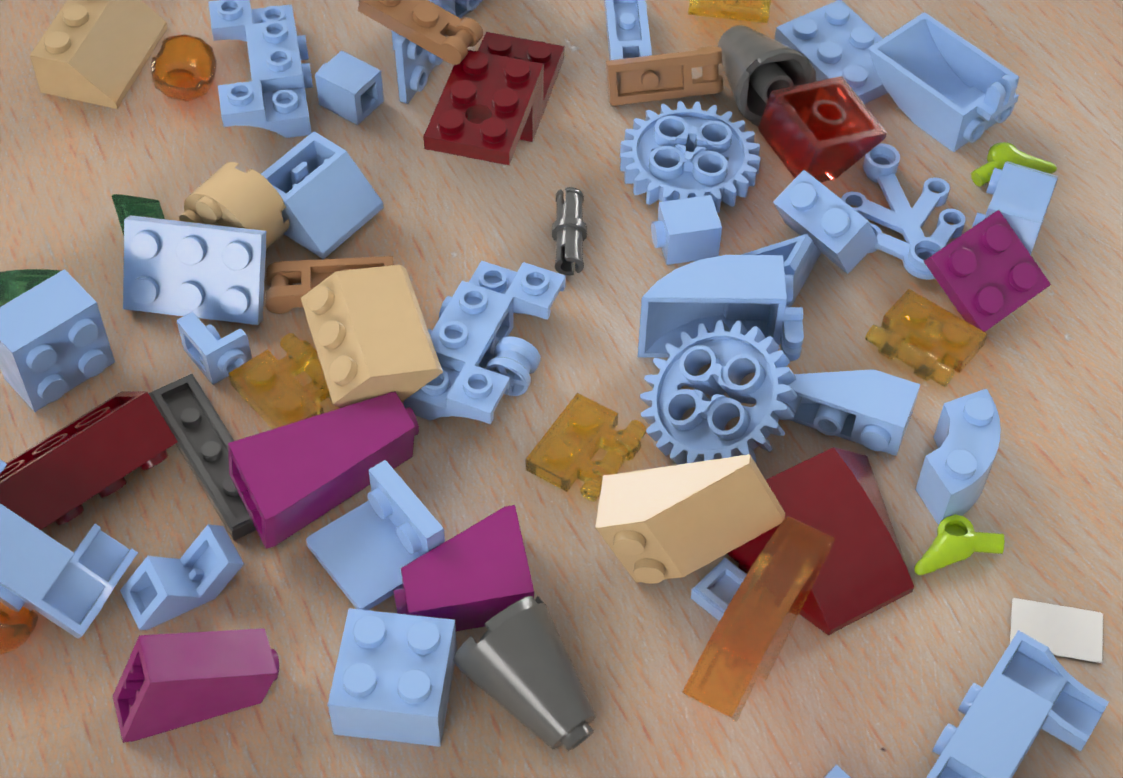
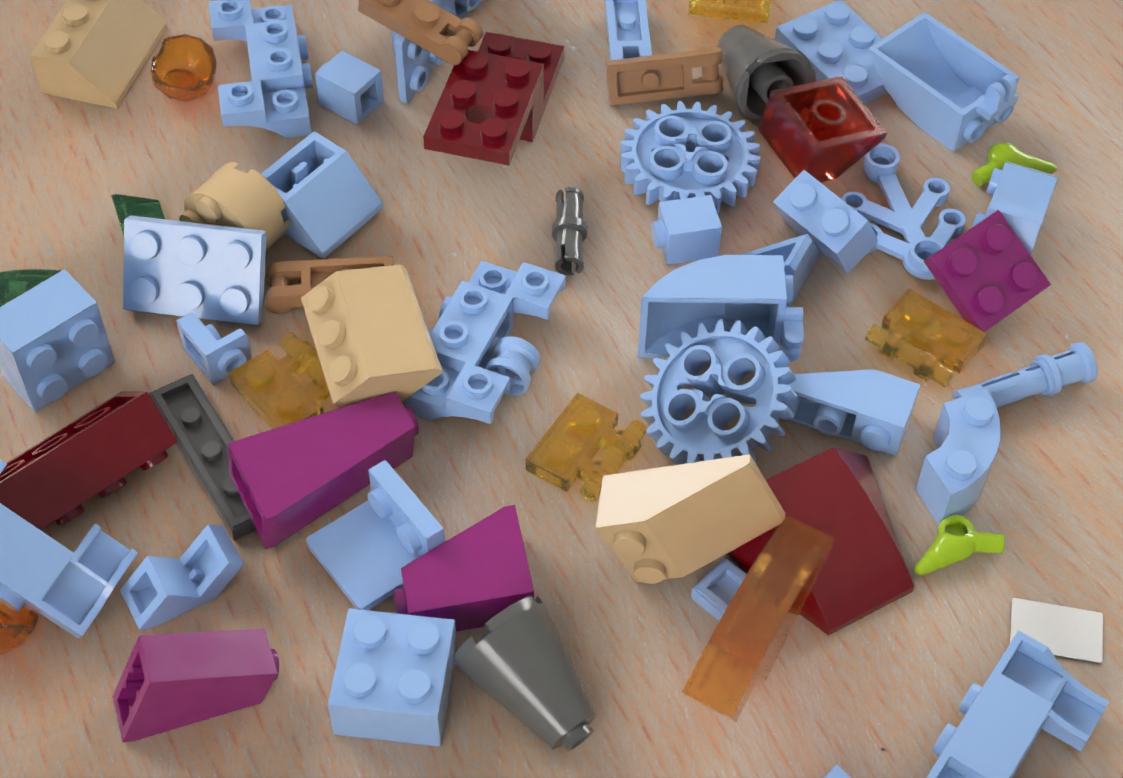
(1043, 376): none -> light blue pin

